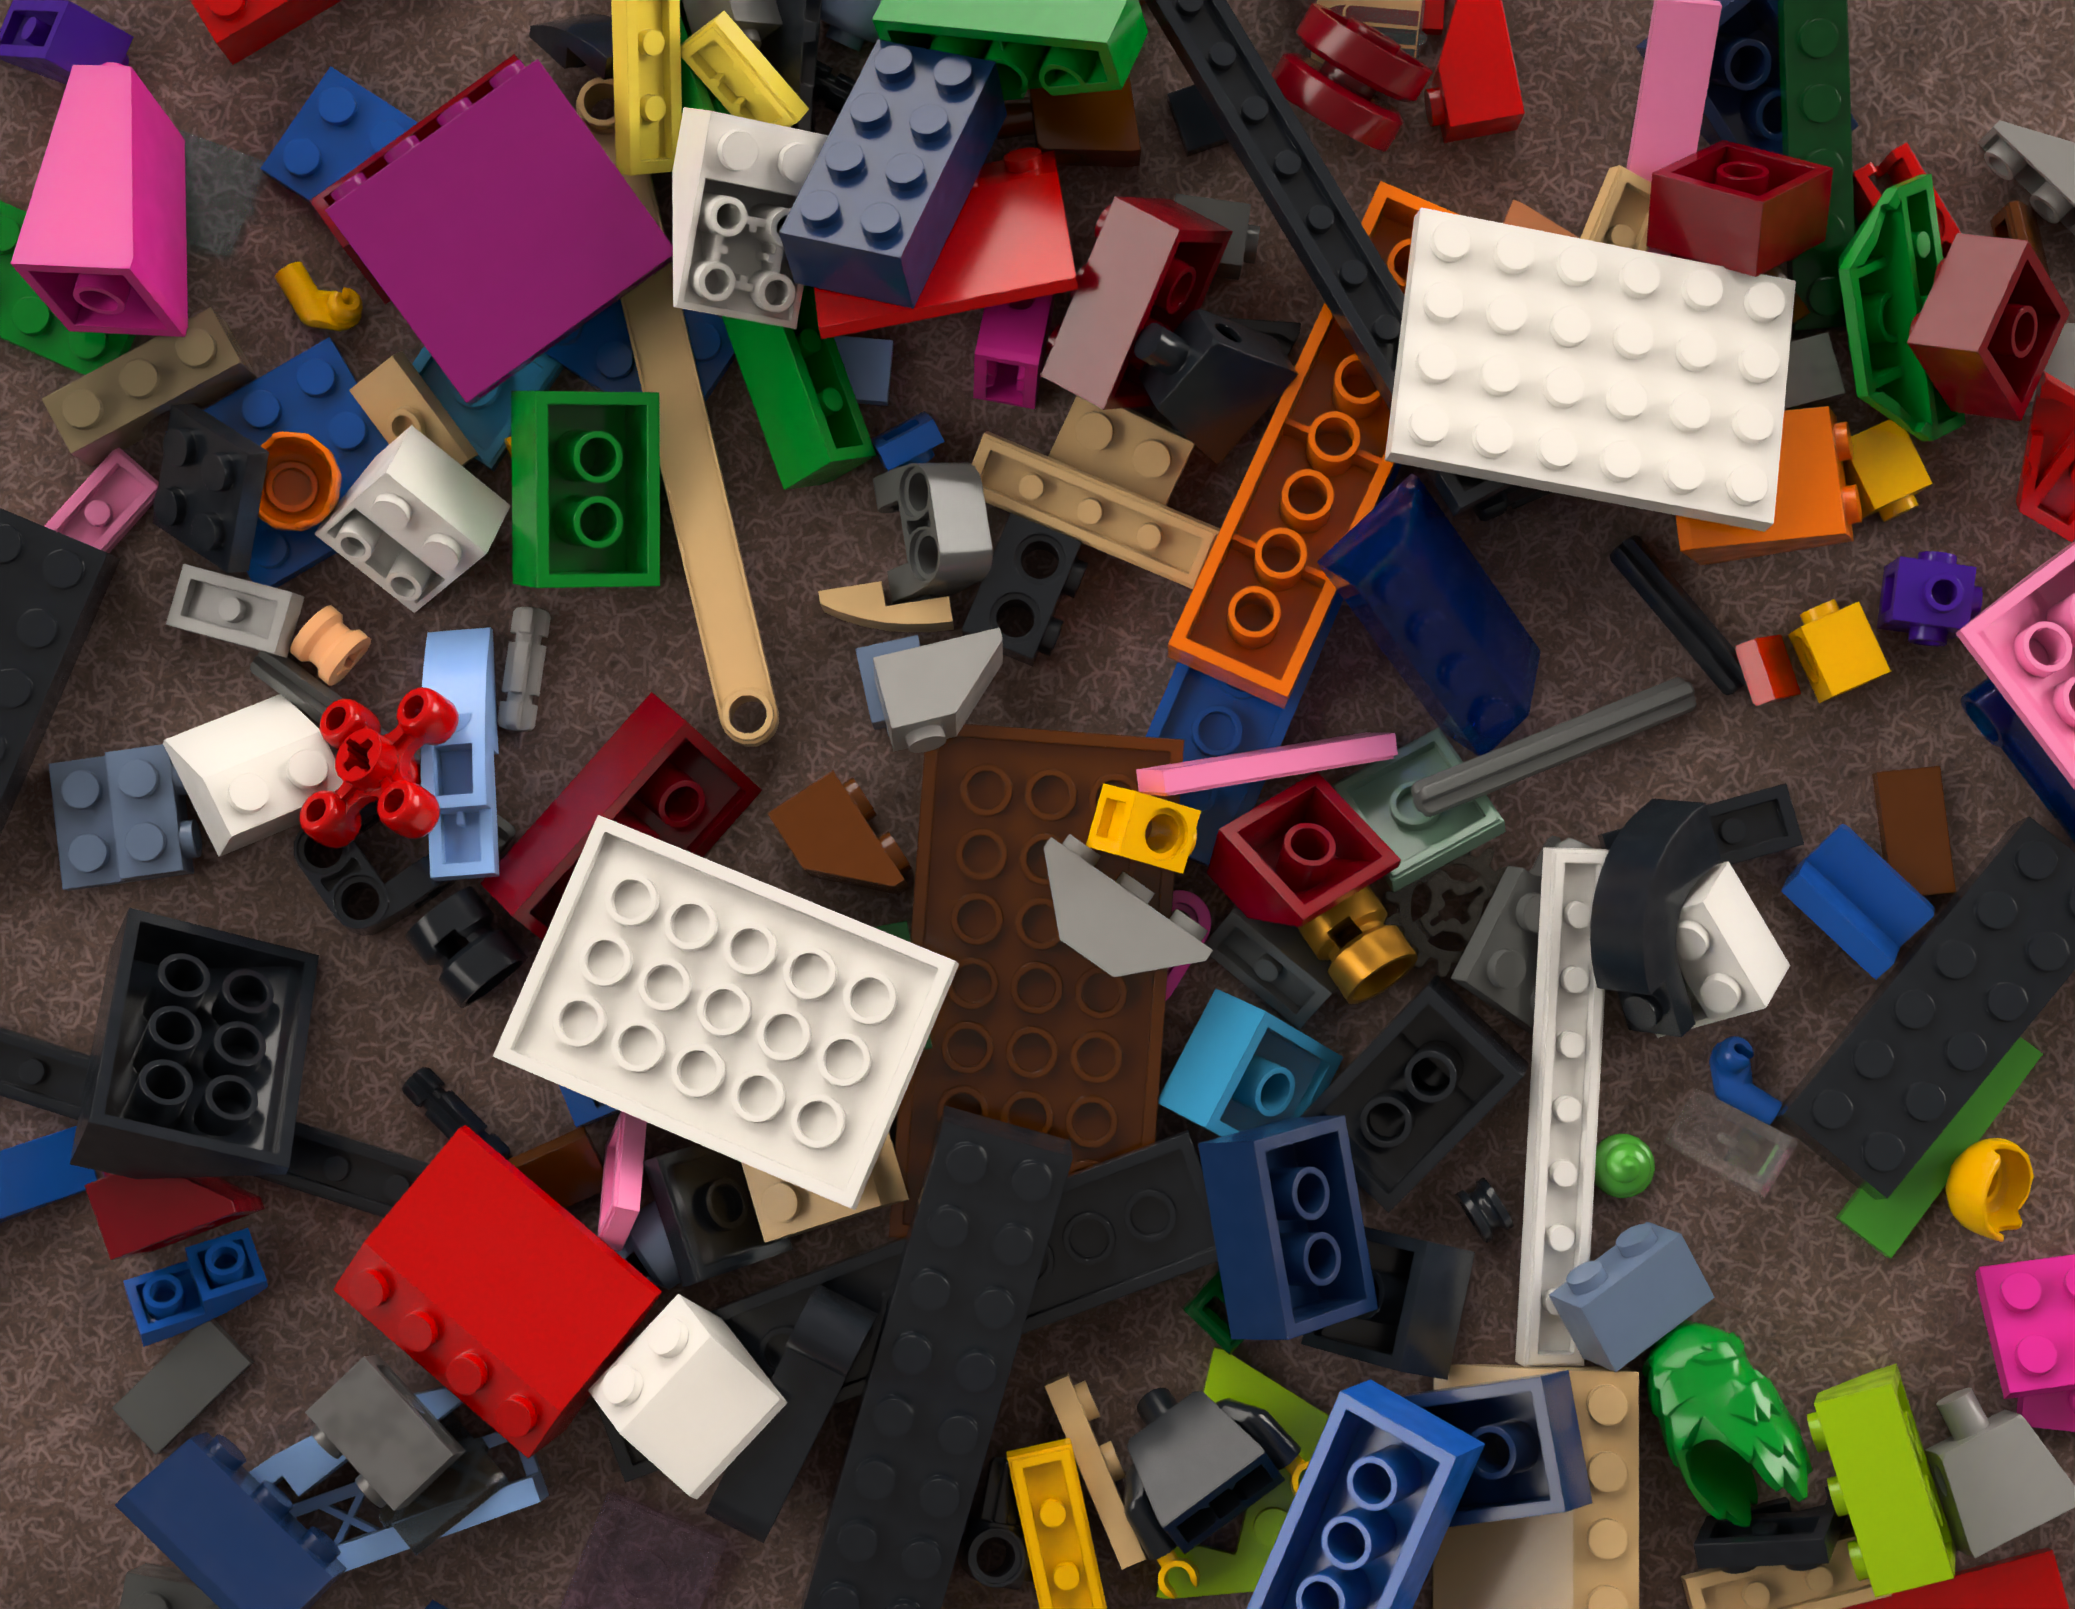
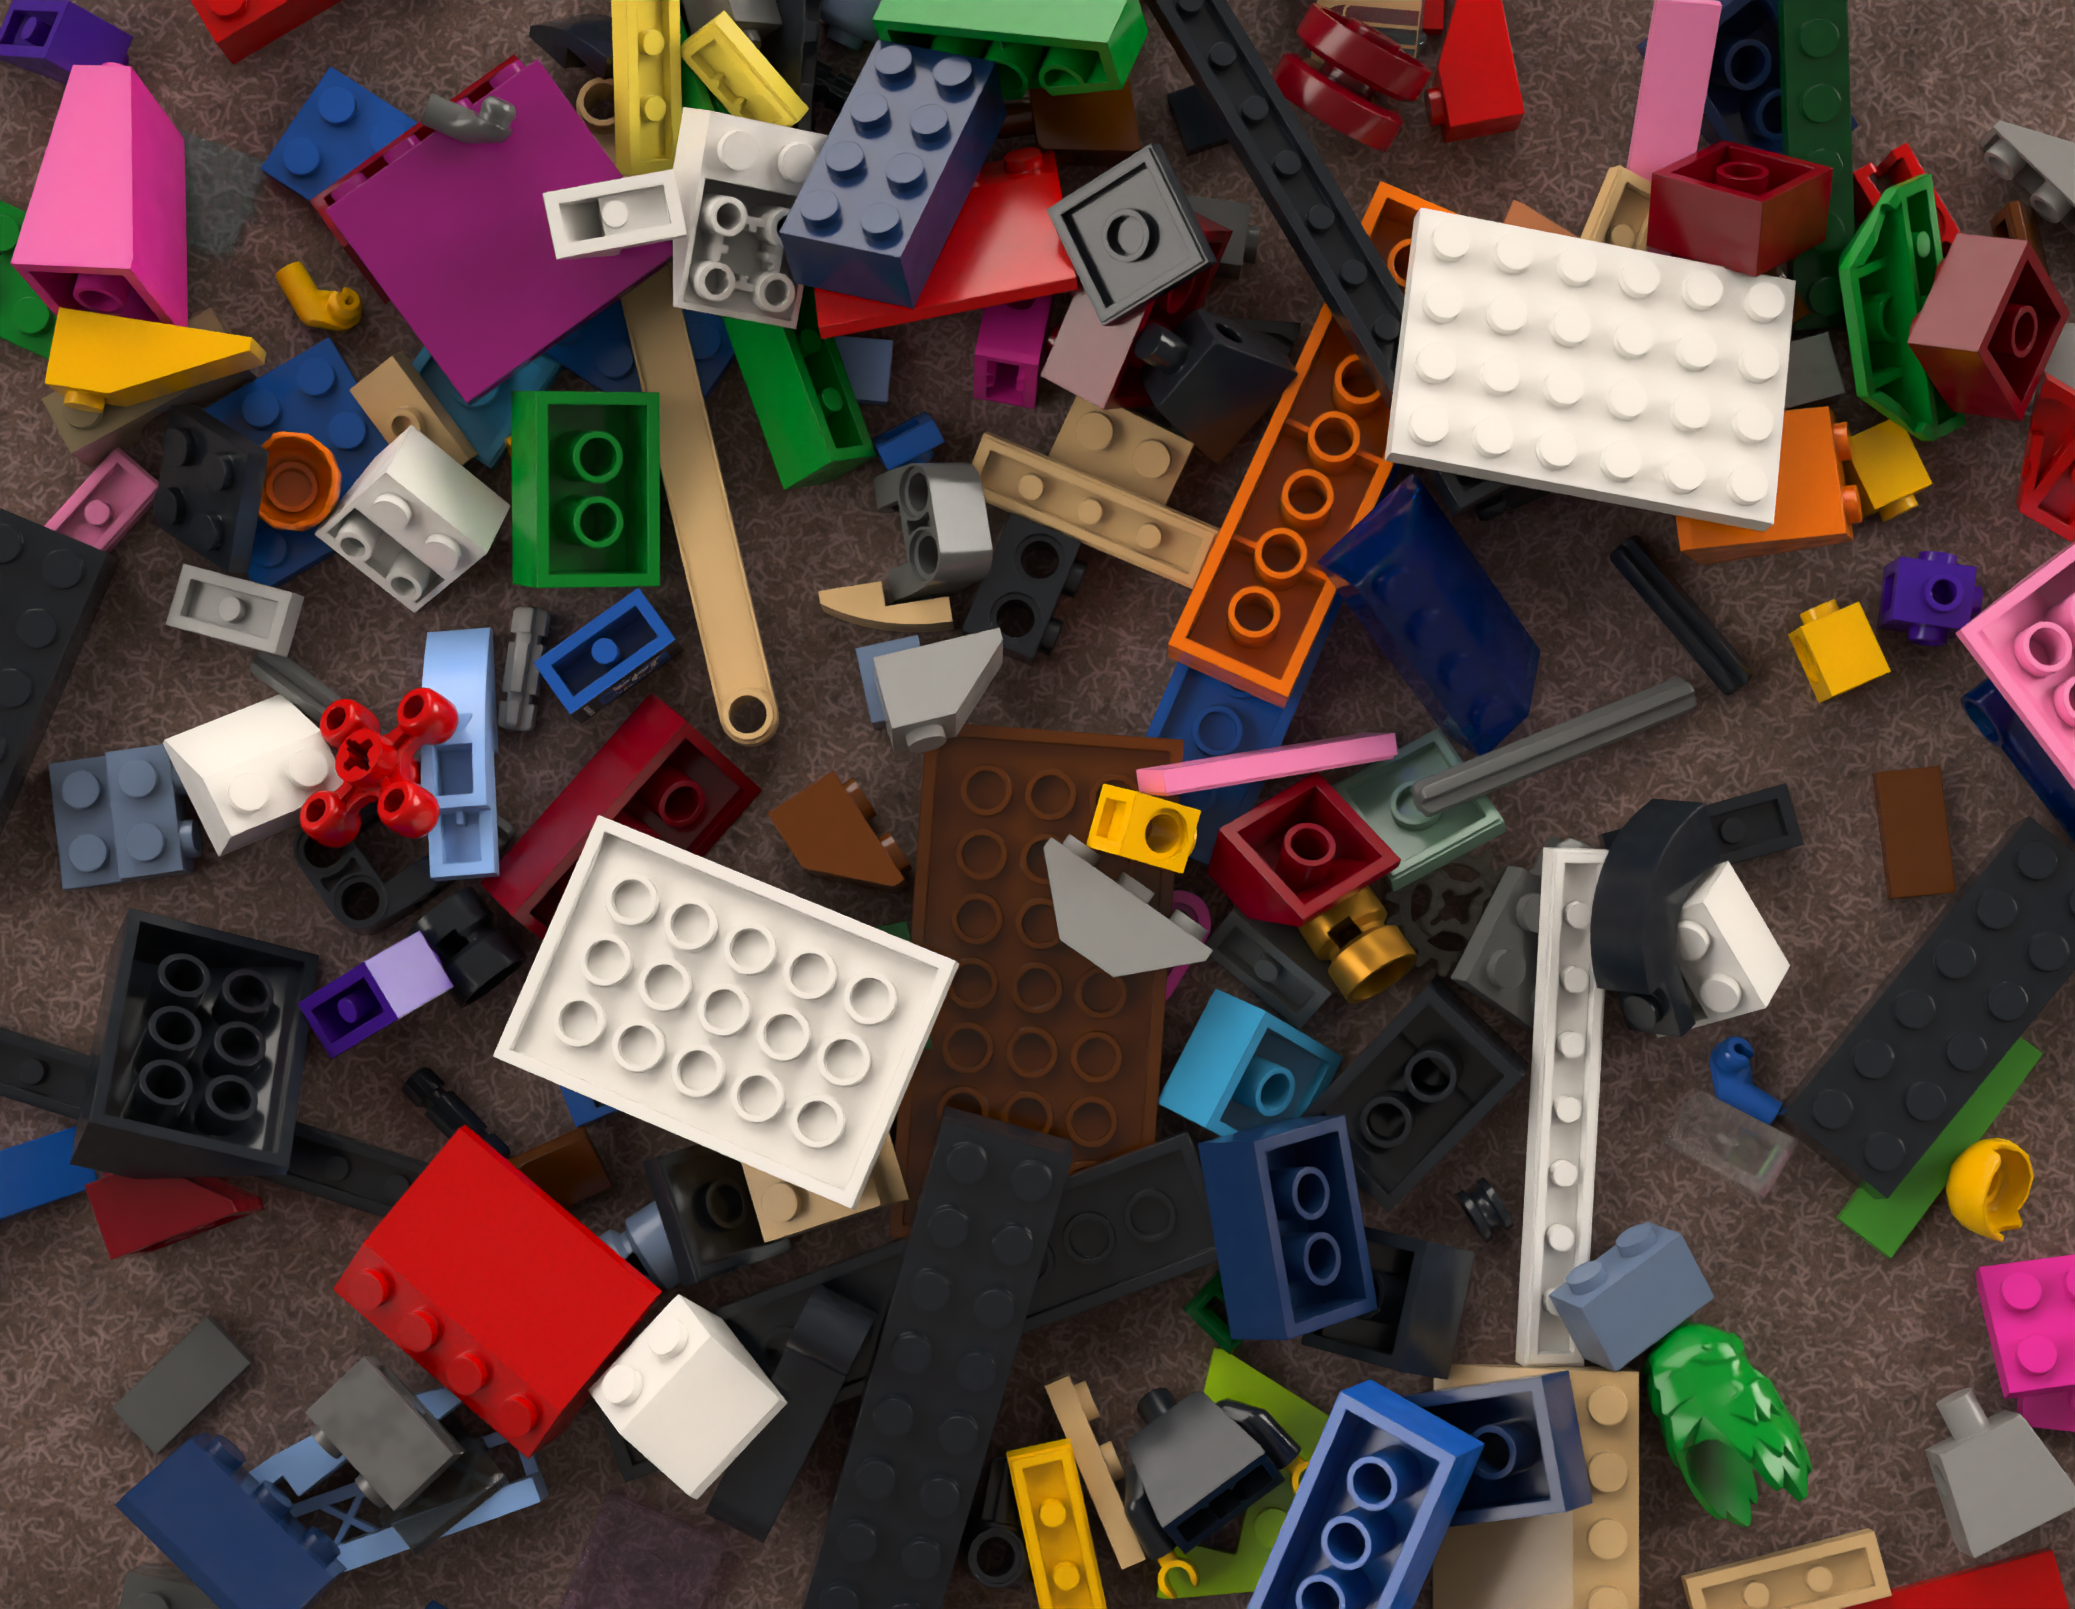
(131, 360): none -> yellow slope
(190, 1293): blue slope -> none
(330, 645): light nougat wheel -> none
(375, 994): none -> dark purple brick
(468, 126): none -> dark grey arm
(608, 656): none -> blue brick
(614, 215): none -> white slope
(622, 1180): bright pink tile -> none
(1131, 235): none -> tile
(1623, 1165): bright green plate -> none
(1767, 670): red tile -> none
(1774, 1538): black wing -> none
(1857, 899): blue panel -> none
(1883, 1483): lime slope -> none

